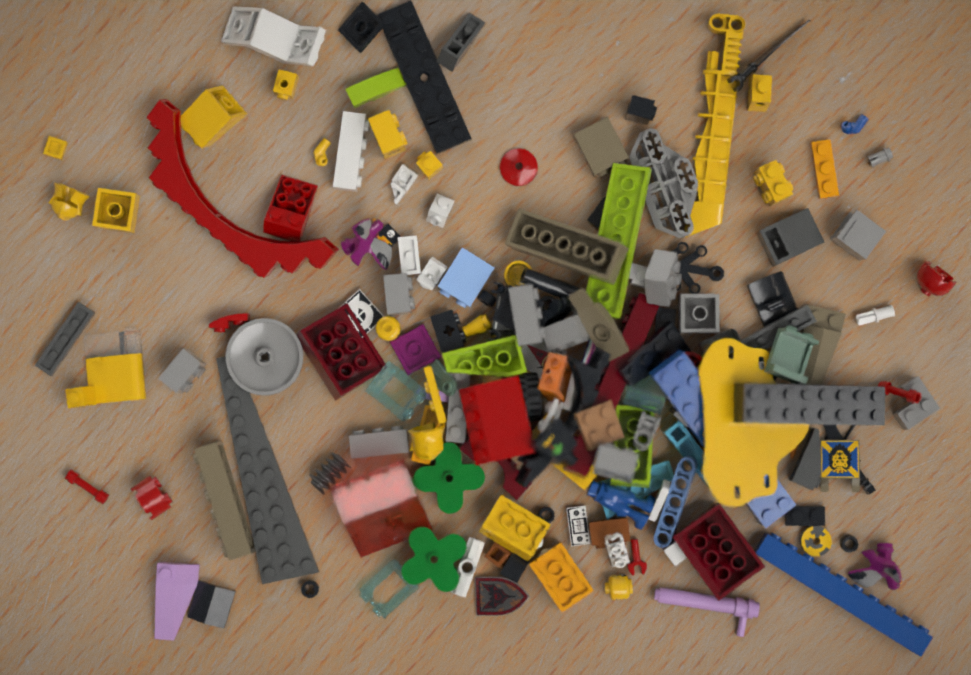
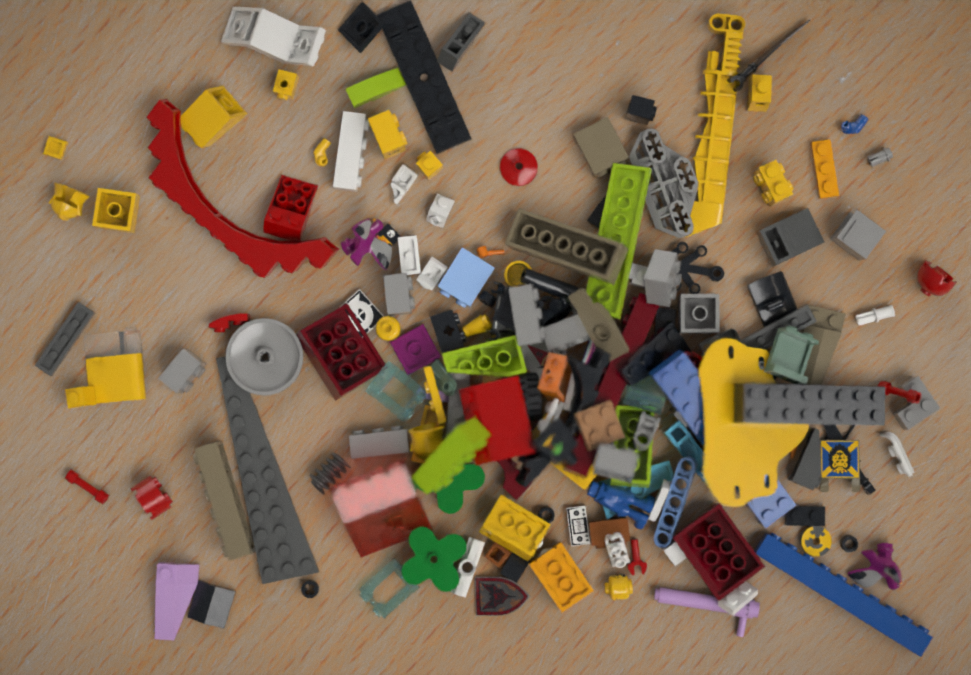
(451, 456): none -> lime brick
(483, 252): none -> orange hand
(738, 598): none -> white plate
(896, 449): none -> white piece

